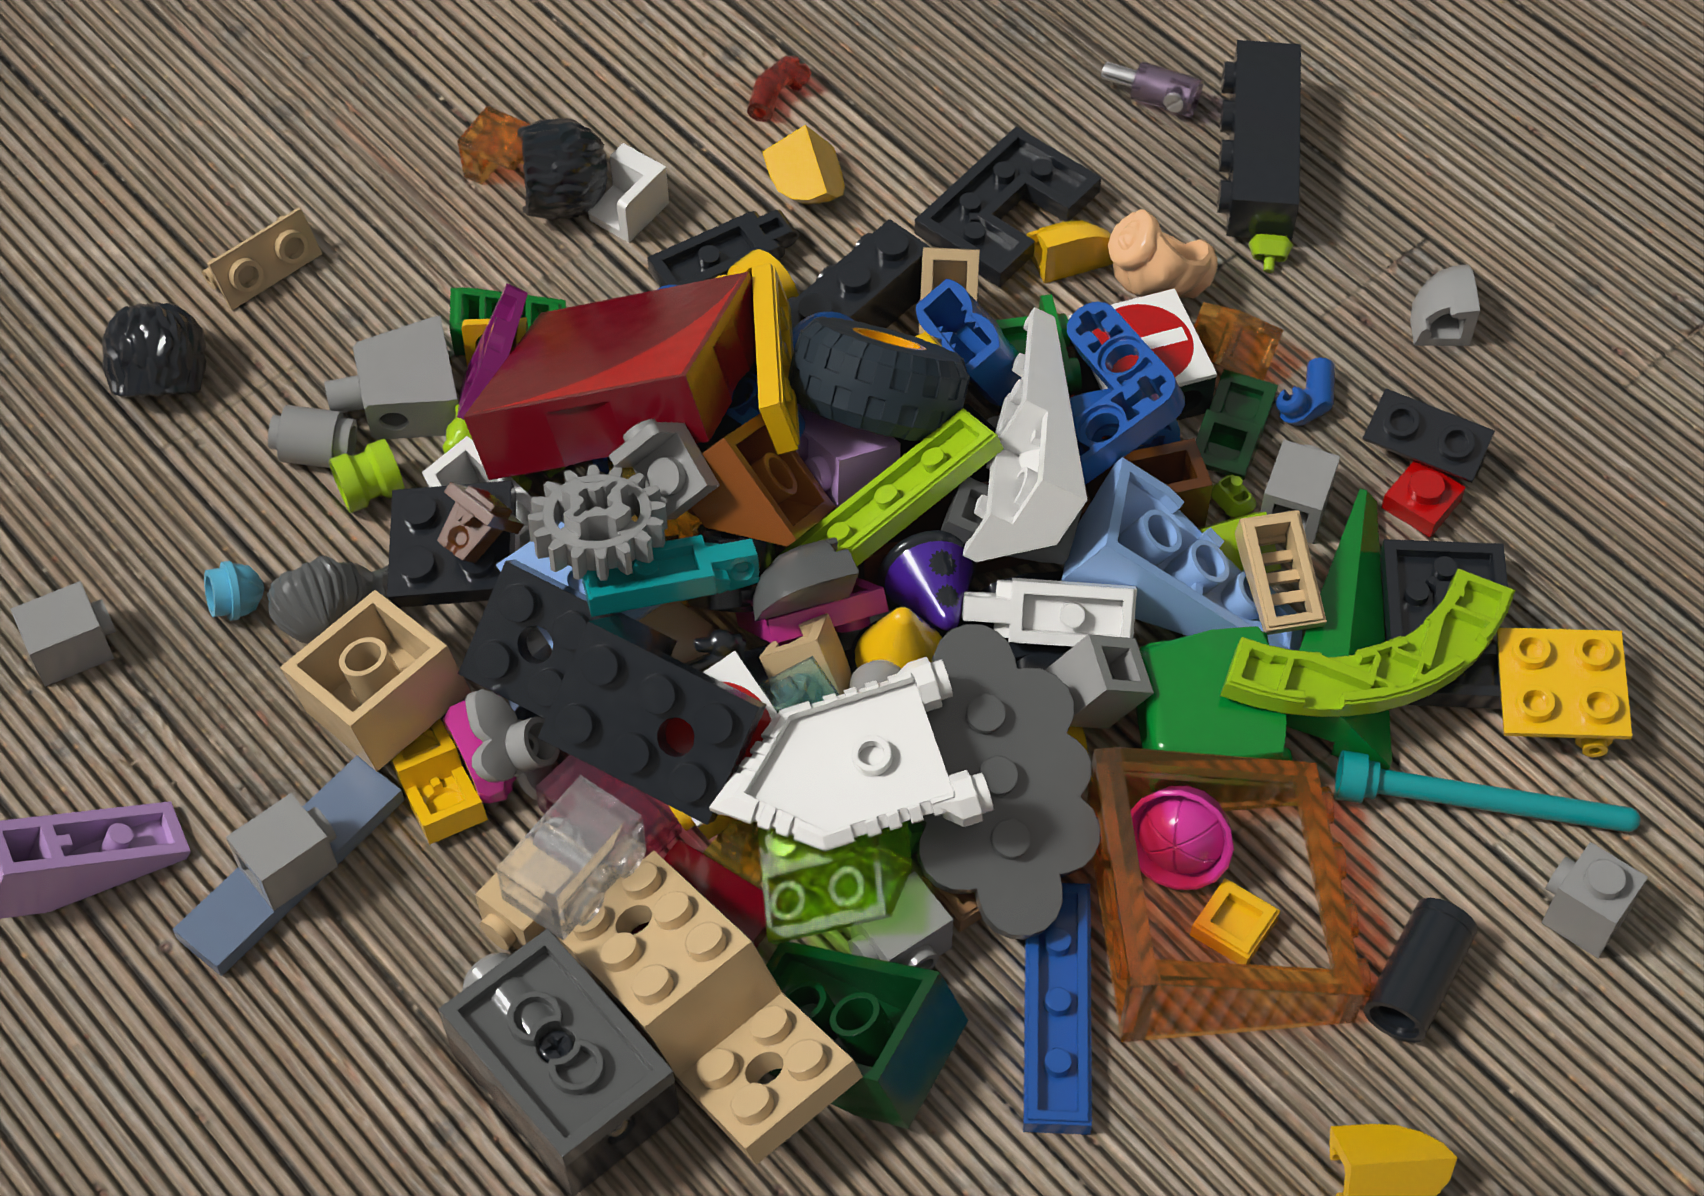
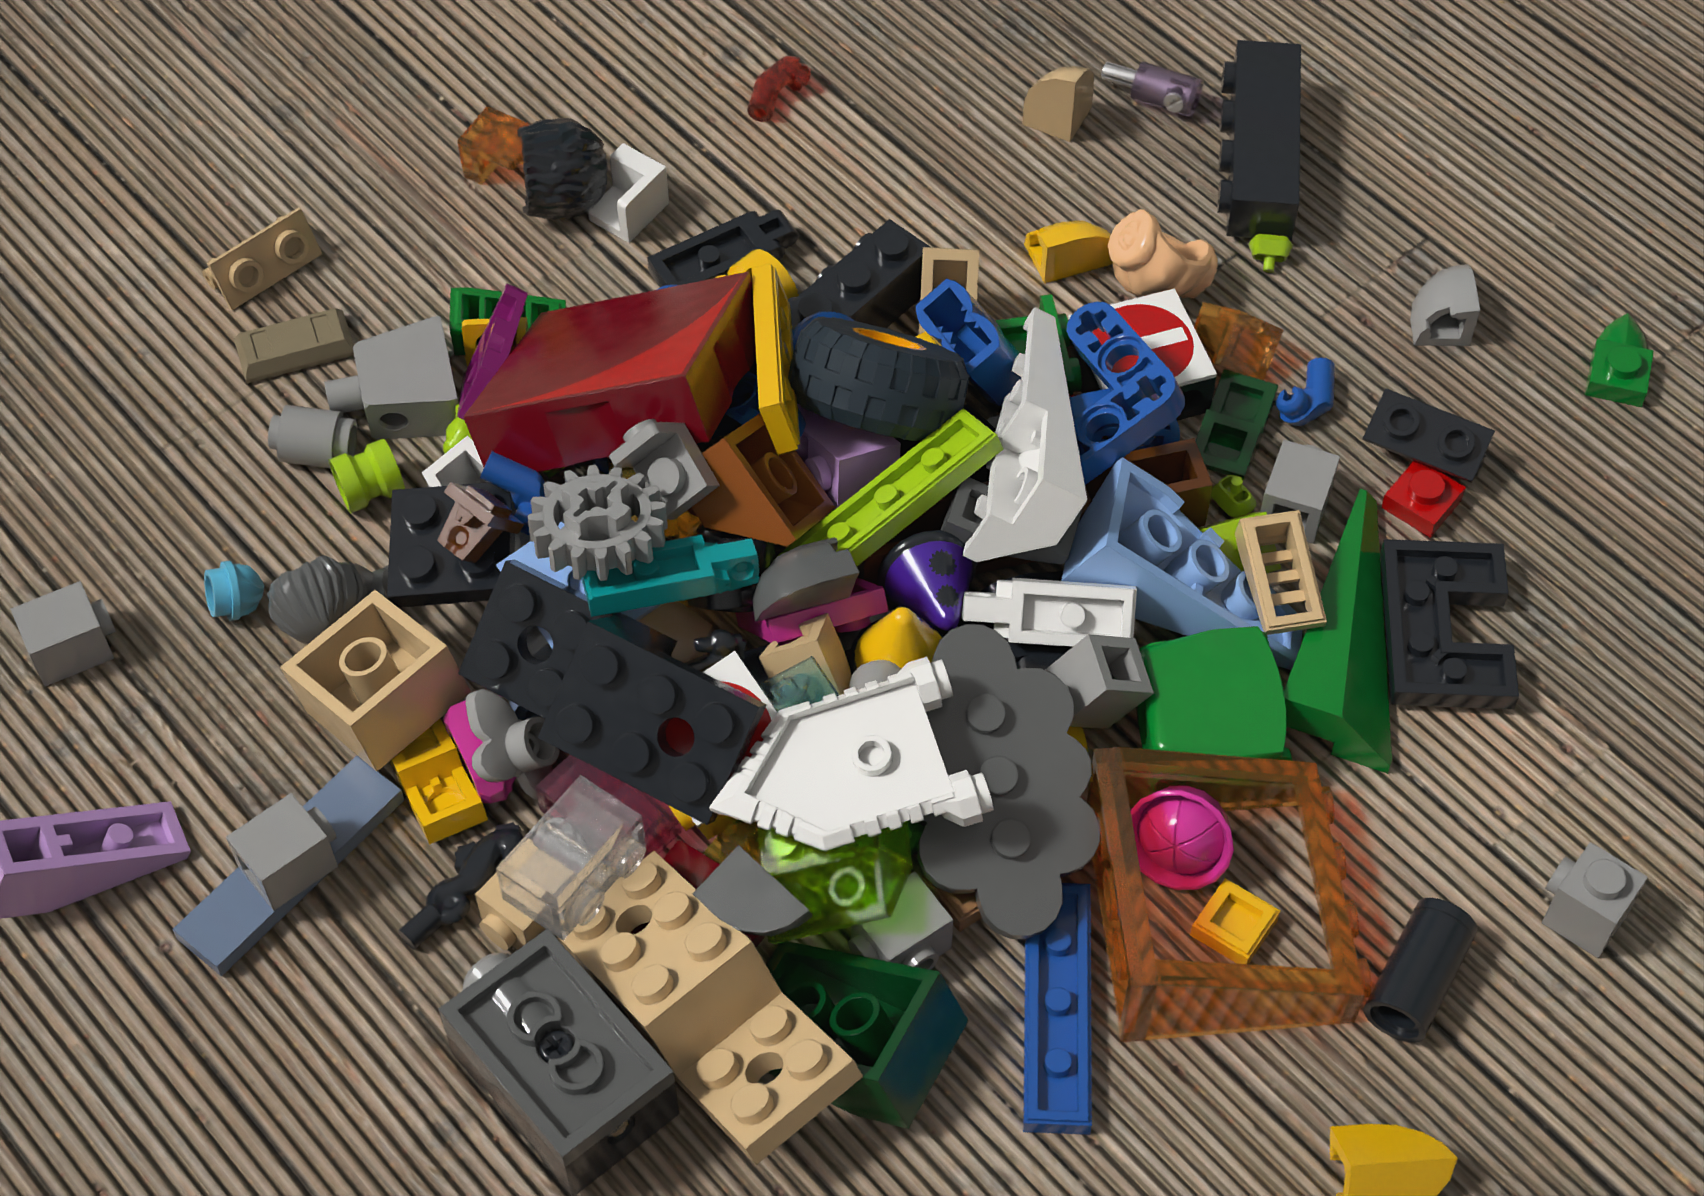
(153, 351): black hair -> none
(294, 345): none -> dark tan tile
(448, 900): none -> black animal
(518, 480): none -> blue arm
(750, 897): none -> dark grey brick
(805, 167): yellow brick -> none
(973, 207): black plate -> none
(1059, 102): none -> tan brick
(1362, 779): teal piece -> none
(1376, 675): lime tile -> none
(1564, 686): yellow hinge -> none
(1620, 364): none -> green plate

